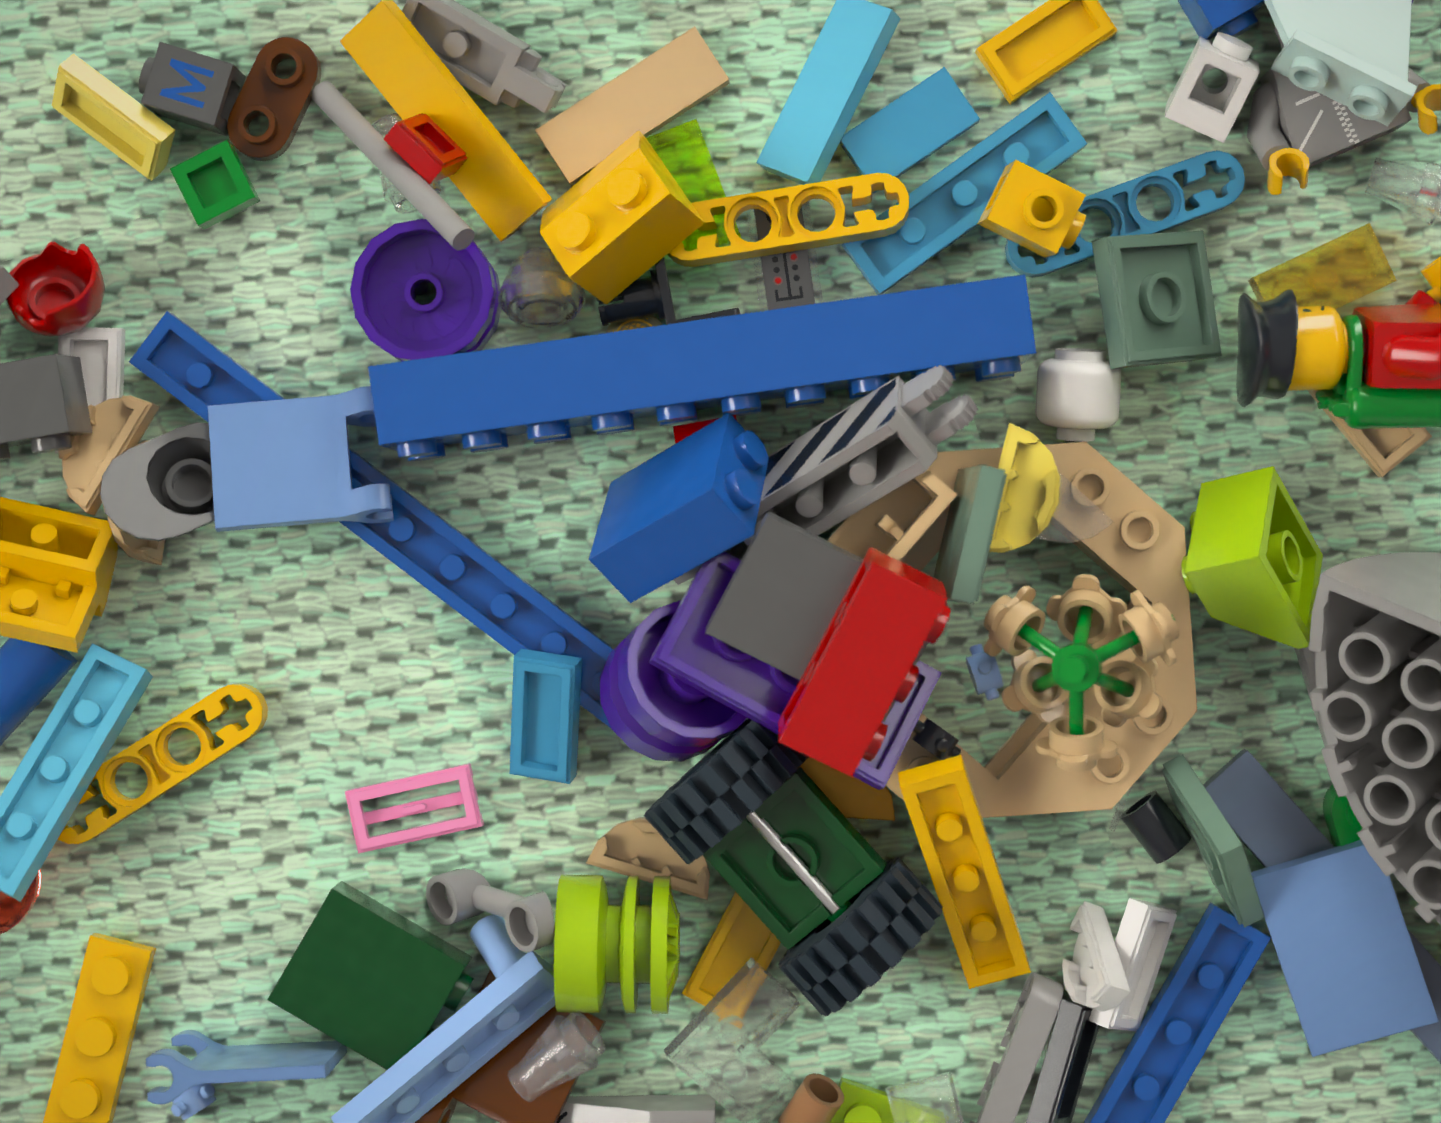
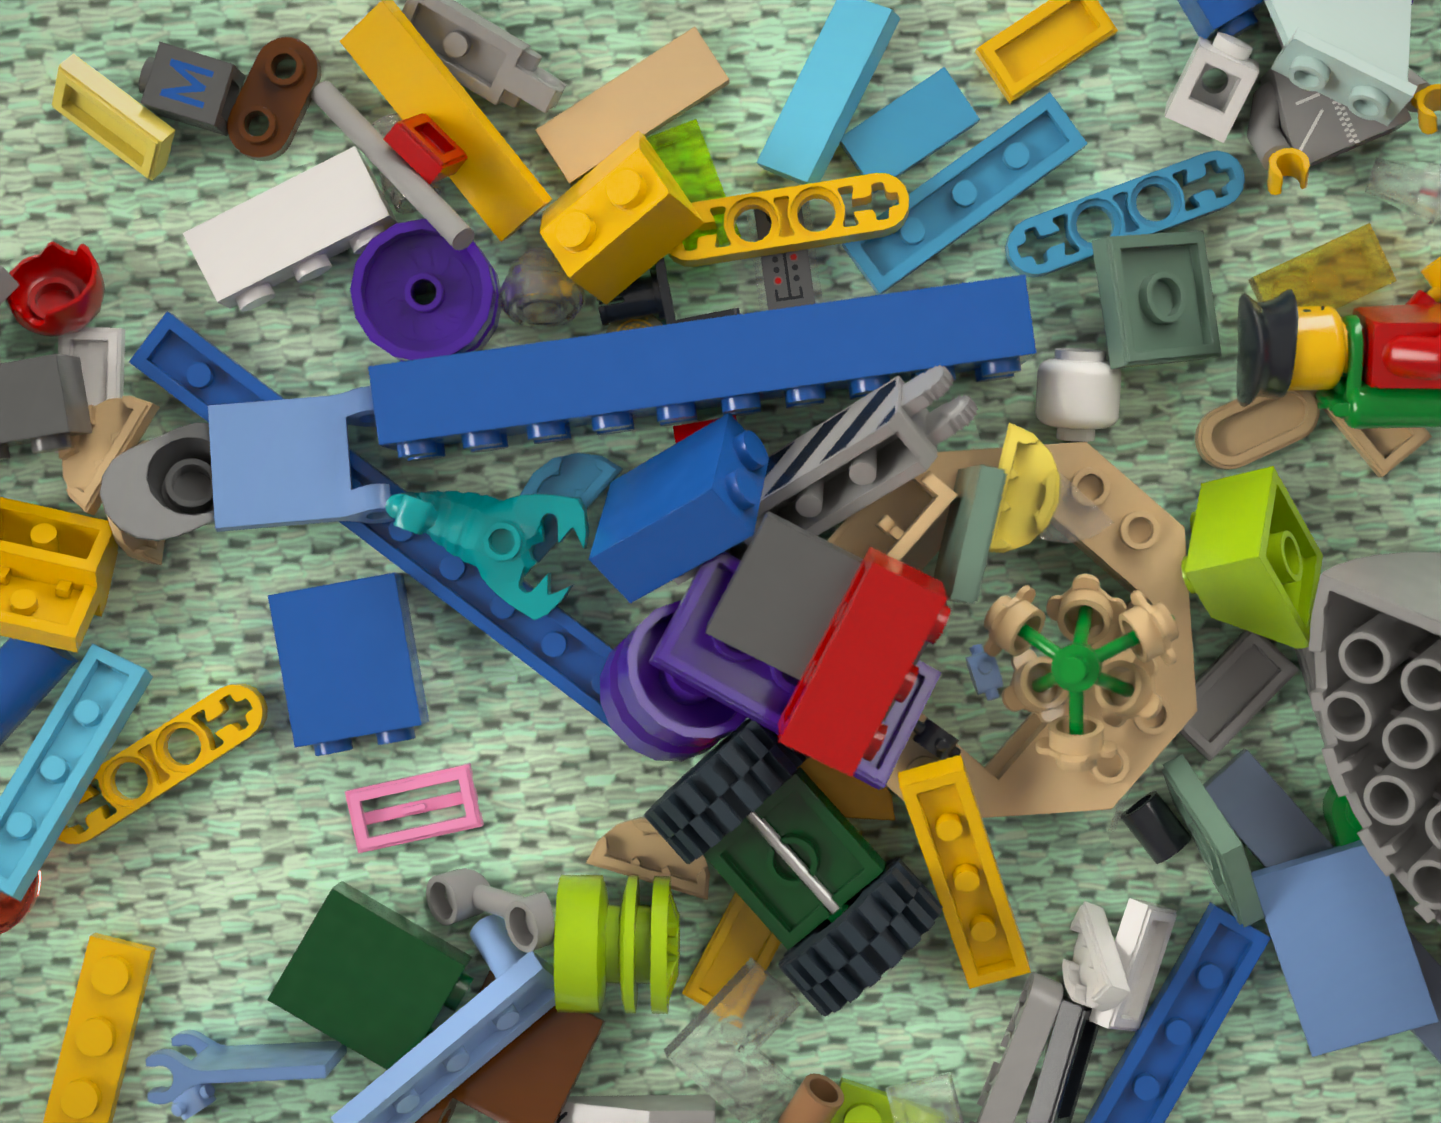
(215, 185): green tile -> none
(290, 230): none -> white brick
(349, 662): none -> blue brick
(495, 536): none -> teal animal
(545, 715): dark azure tile -> none
(559, 1055): clear cone -> none
(573, 476): none -> dark azure tile
(1034, 210): yellow brick -> none
(1235, 691): none -> light grey tile
(1239, 434): none -> tan tile

